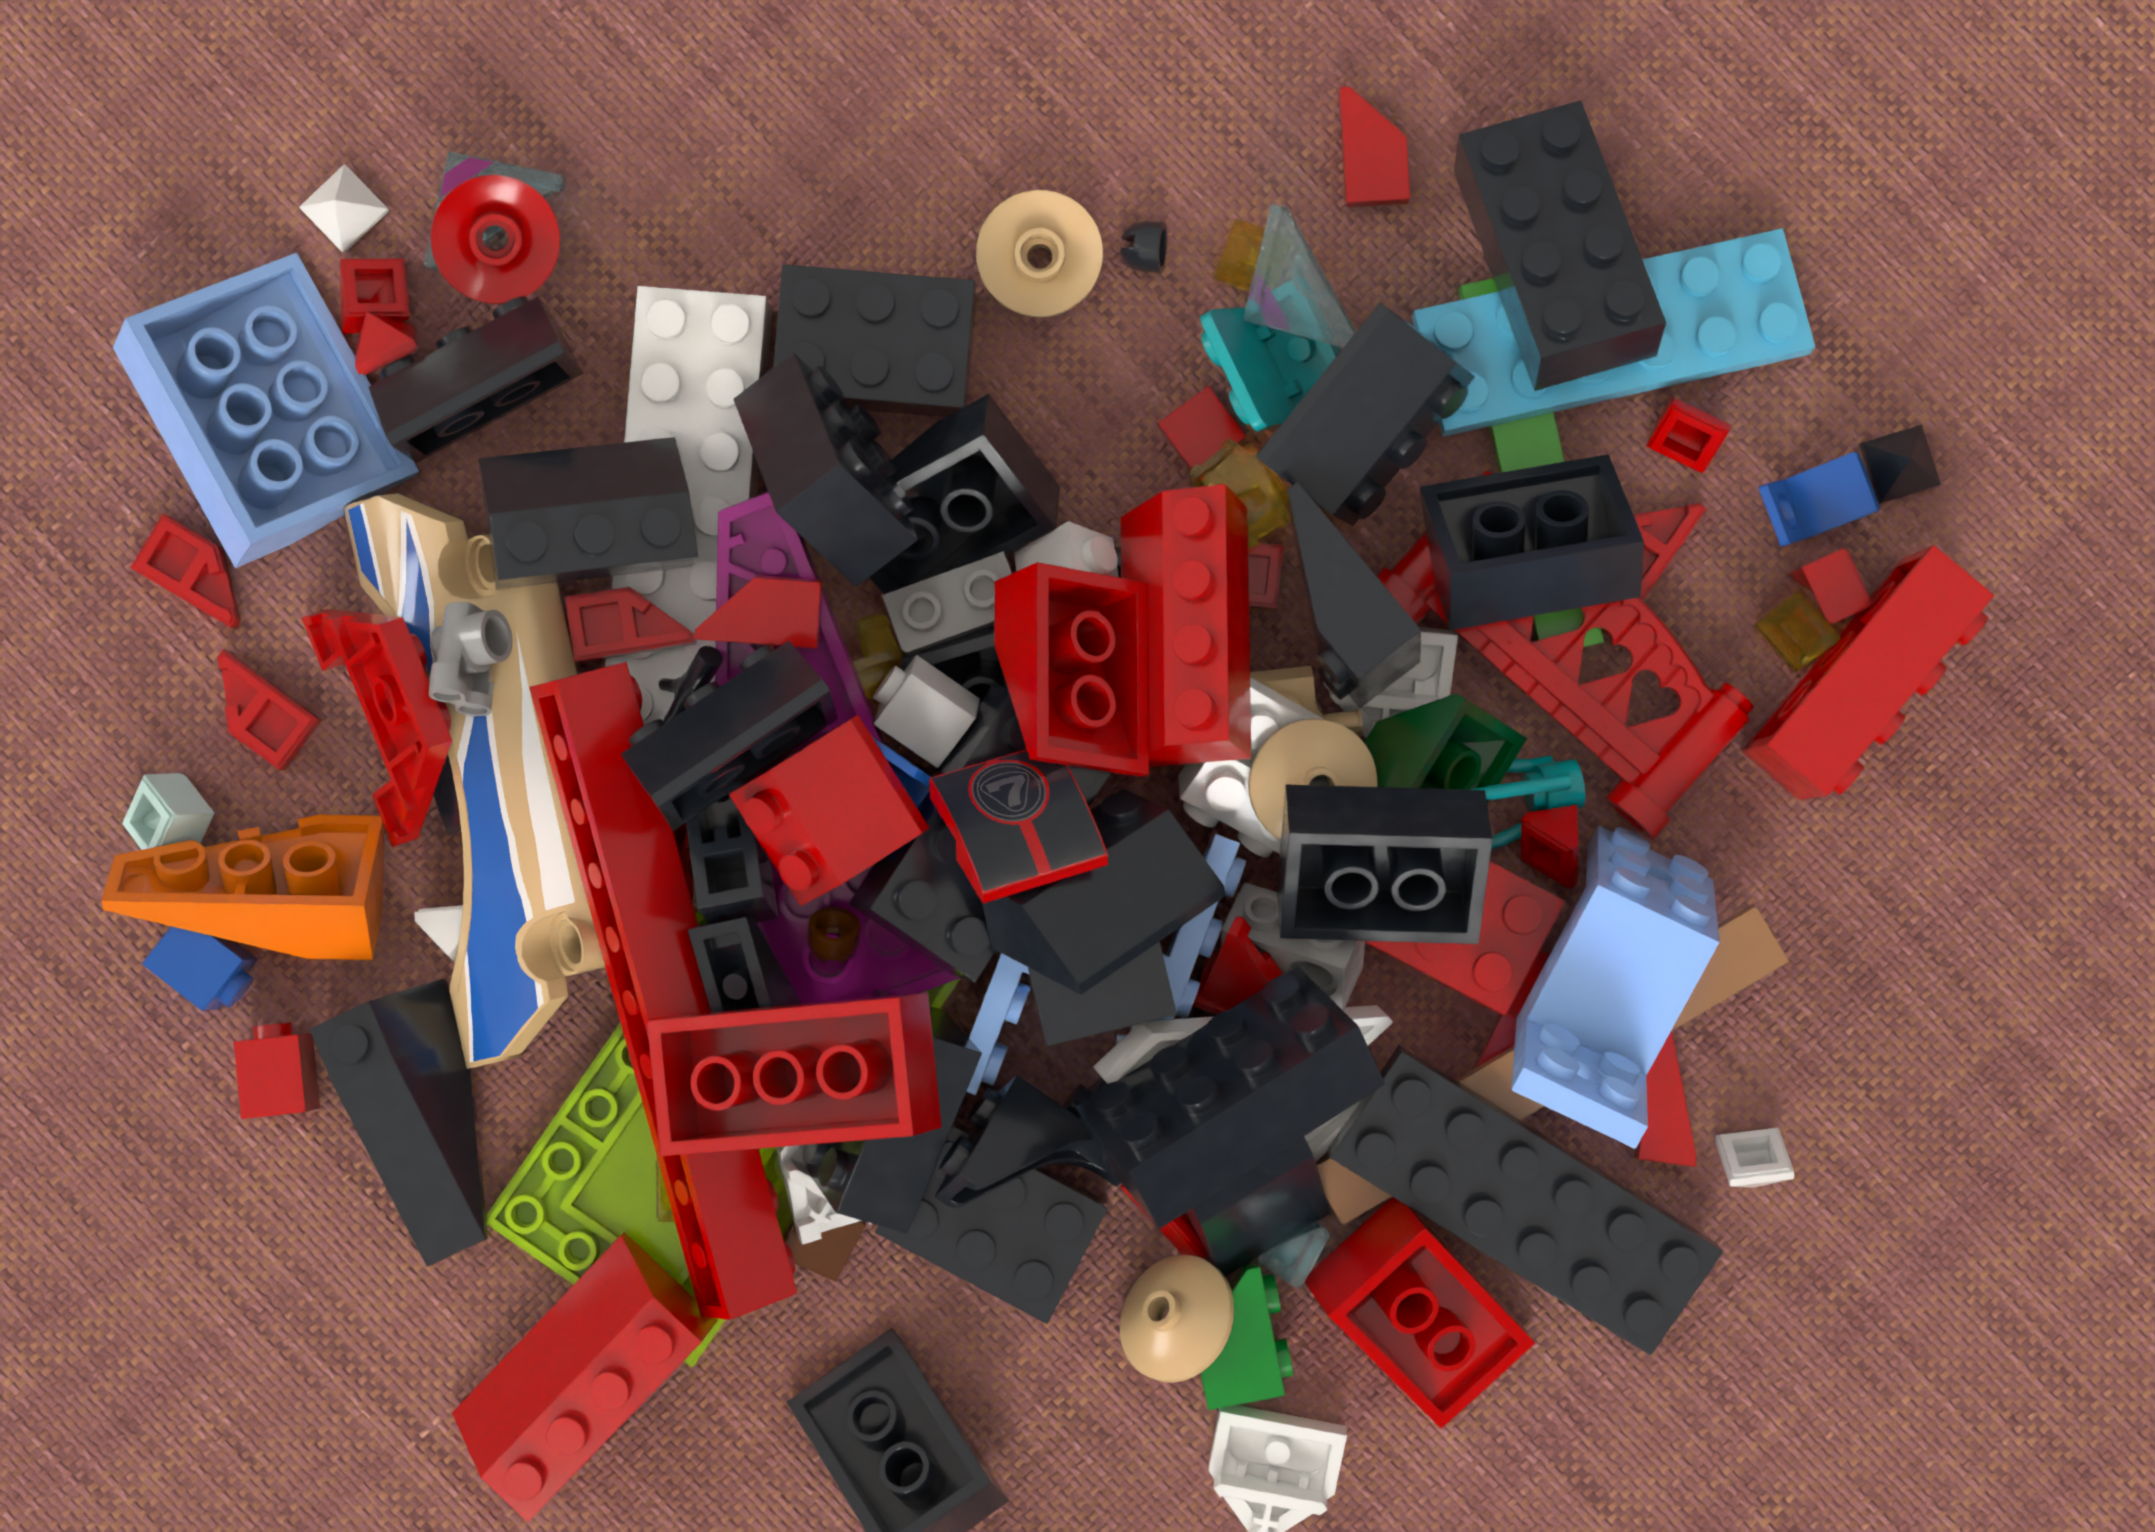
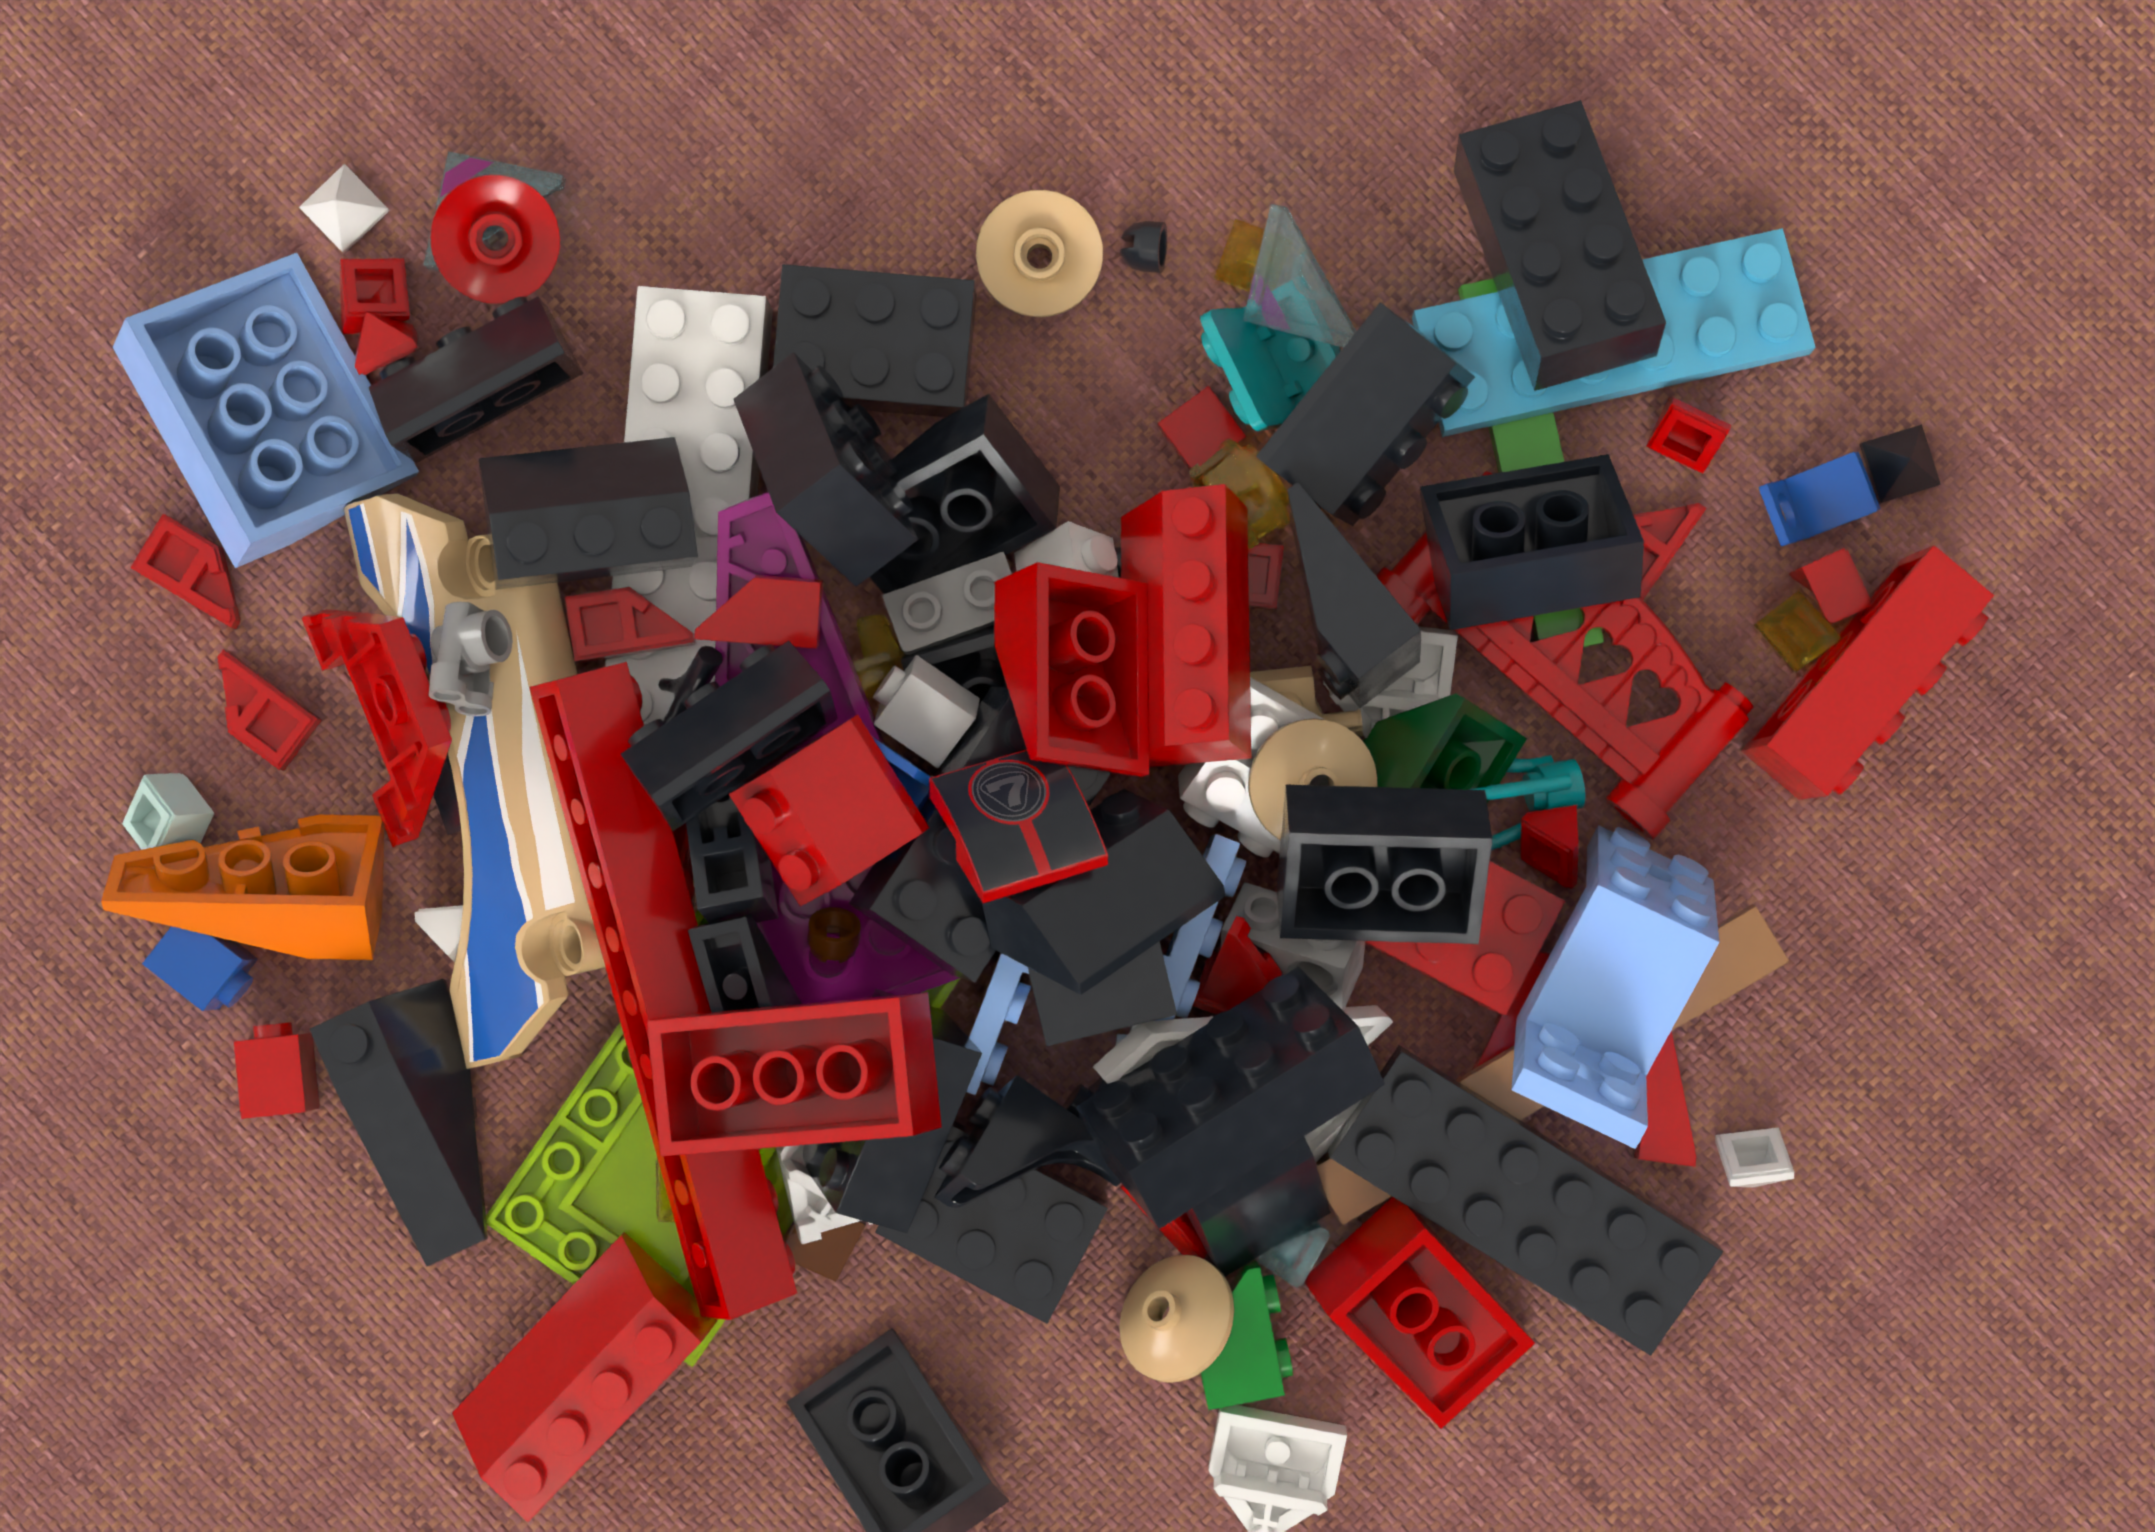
(1371, 154): red tile -> none

